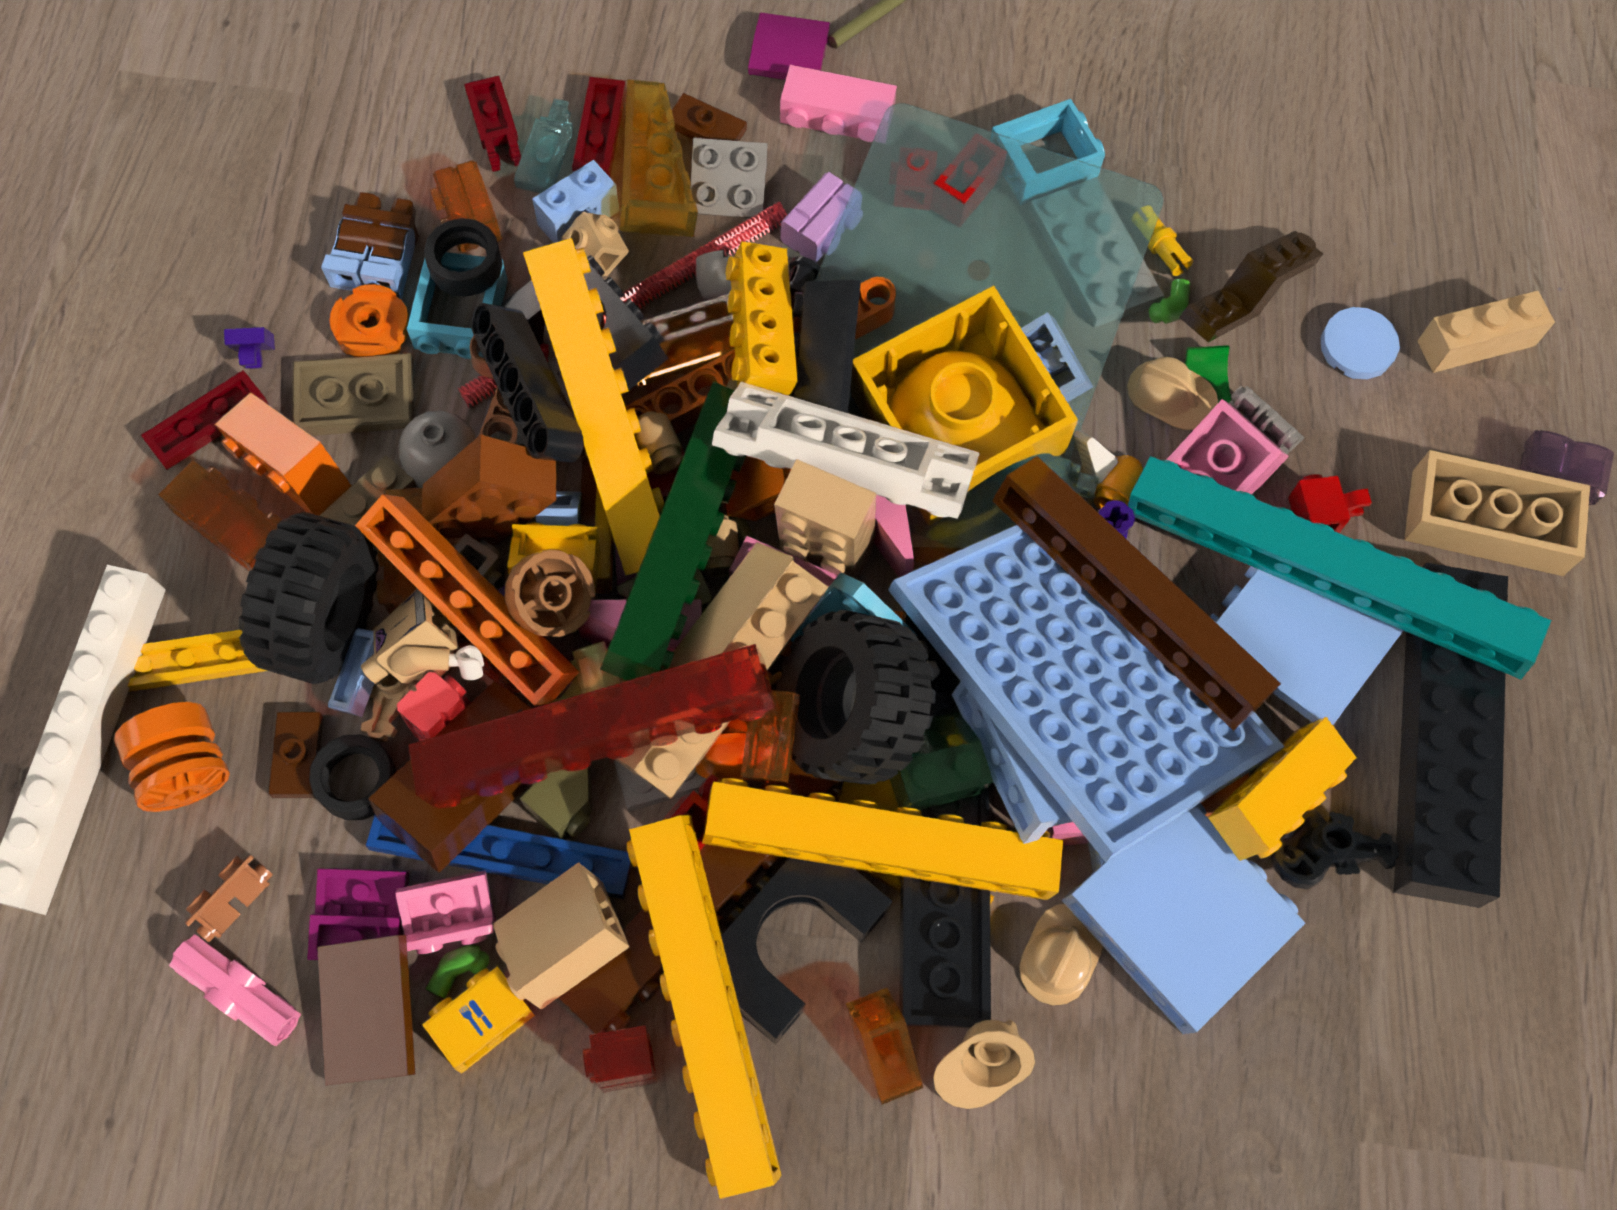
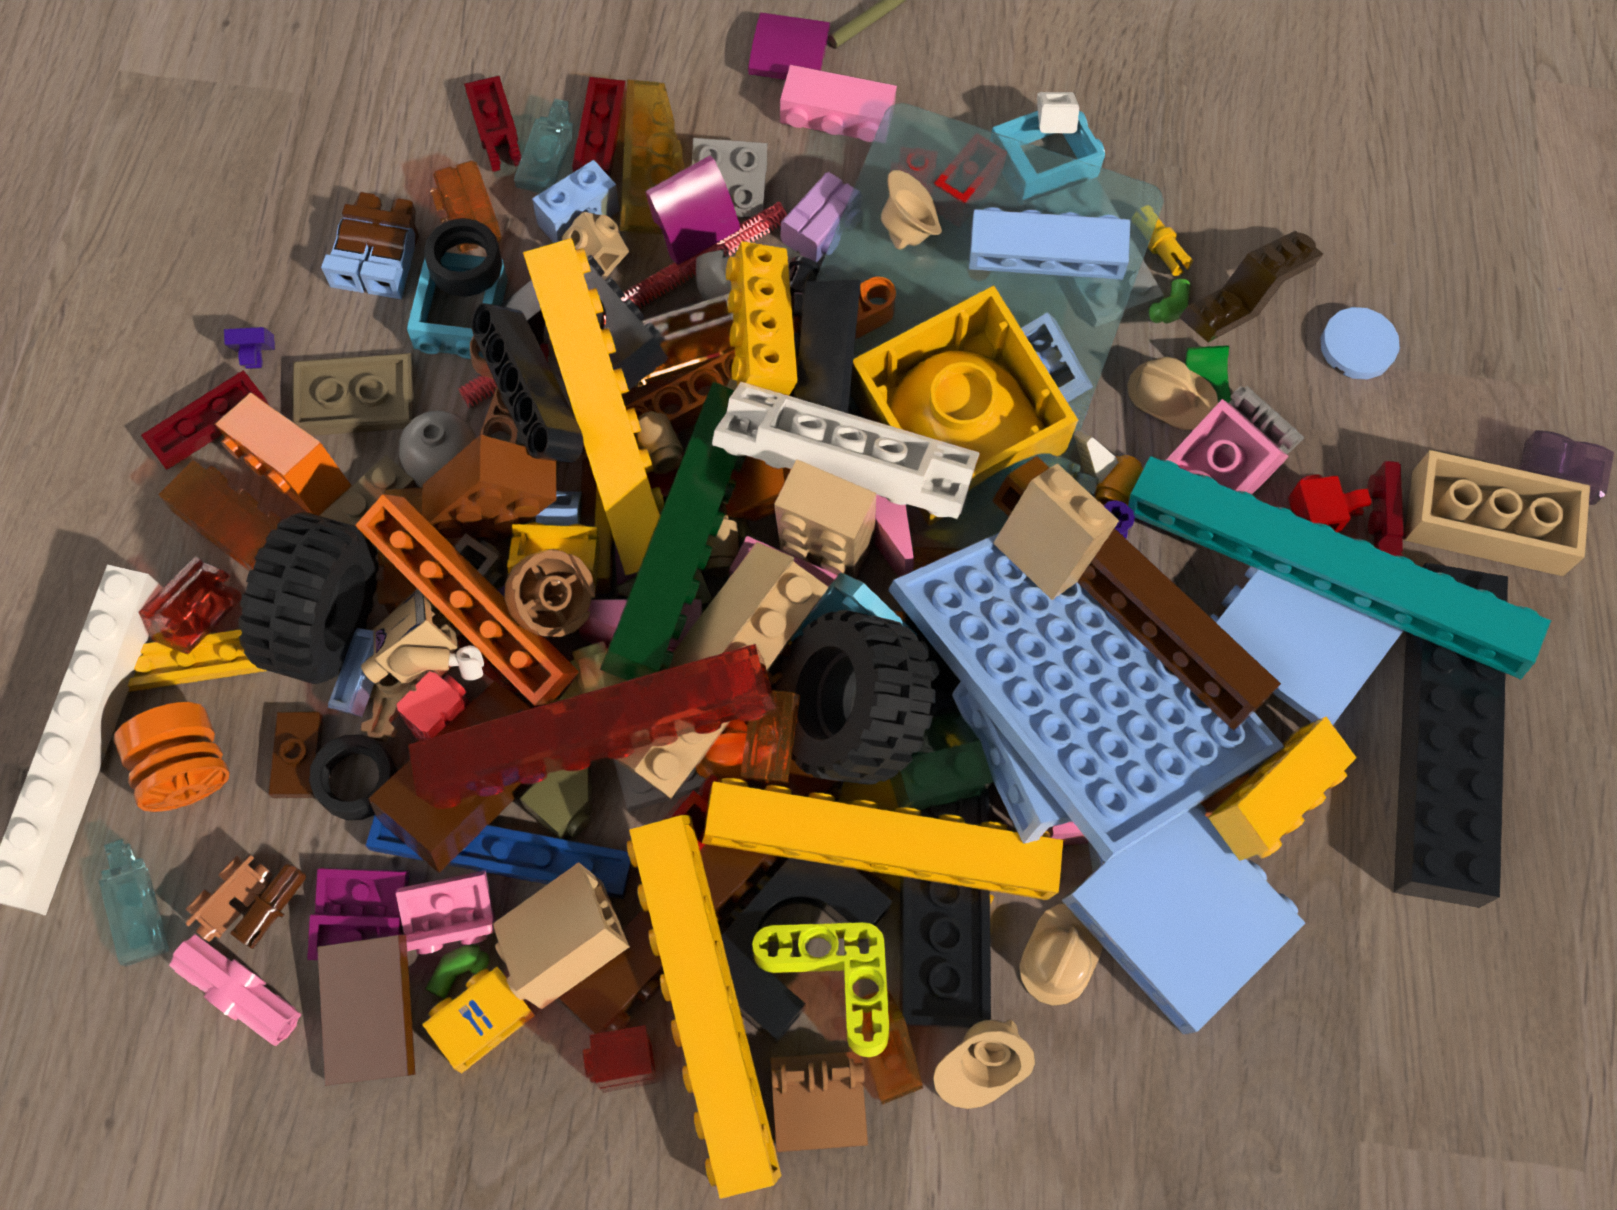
(131, 906): none -> clear light blue hinge
(189, 606): none -> clear red hinge
(268, 906): none -> reddish brown axle
(358, 307): orange plate -> none
(693, 210): none -> magenta slope
(704, 121): reddish brown plate -> none
(818, 1101): none -> medium nougat hinge
(853, 963): none -> neon yellow beam
(909, 211): none -> tan piece
(1049, 243): none -> light blue brick
(1055, 531): none -> tan brick
(1057, 112): none -> white slope
(1330, 846): black animal -> none
(1387, 514): none -> dark red hinge
(1485, 331): tan brick -> none

